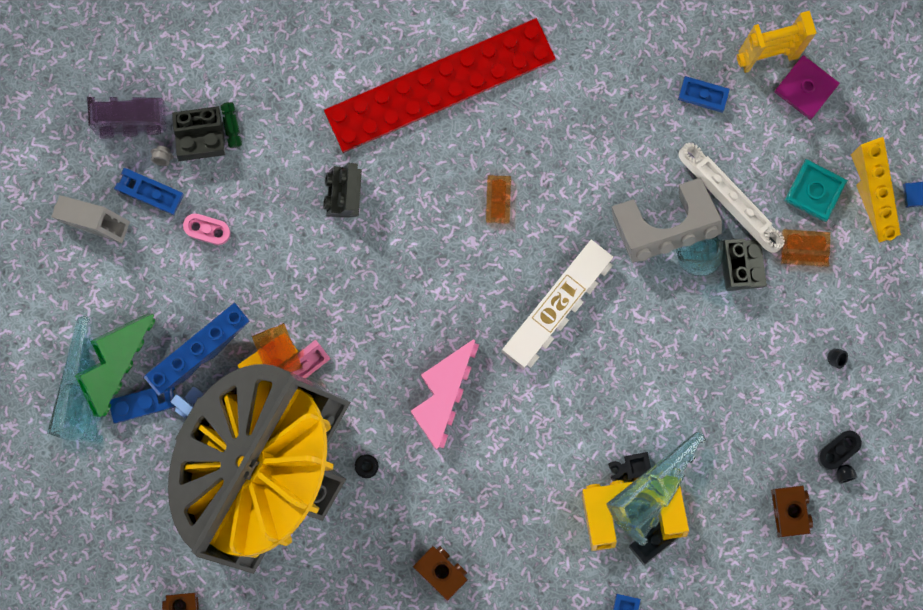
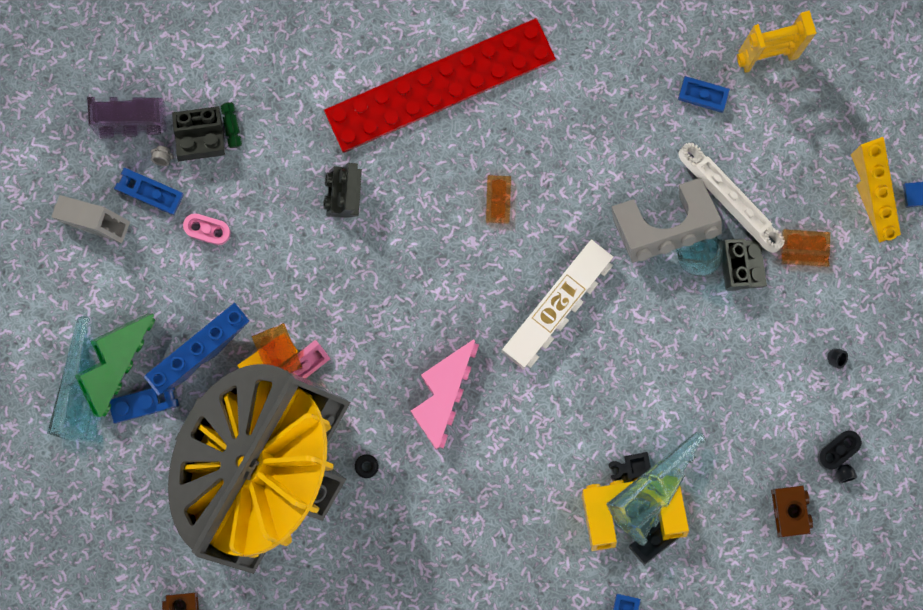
(185, 404): light blue bracket -> none
(426, 568): reddish brown brick -> none
(806, 87): magenta plate -> none
(815, 190): teal plate -> none

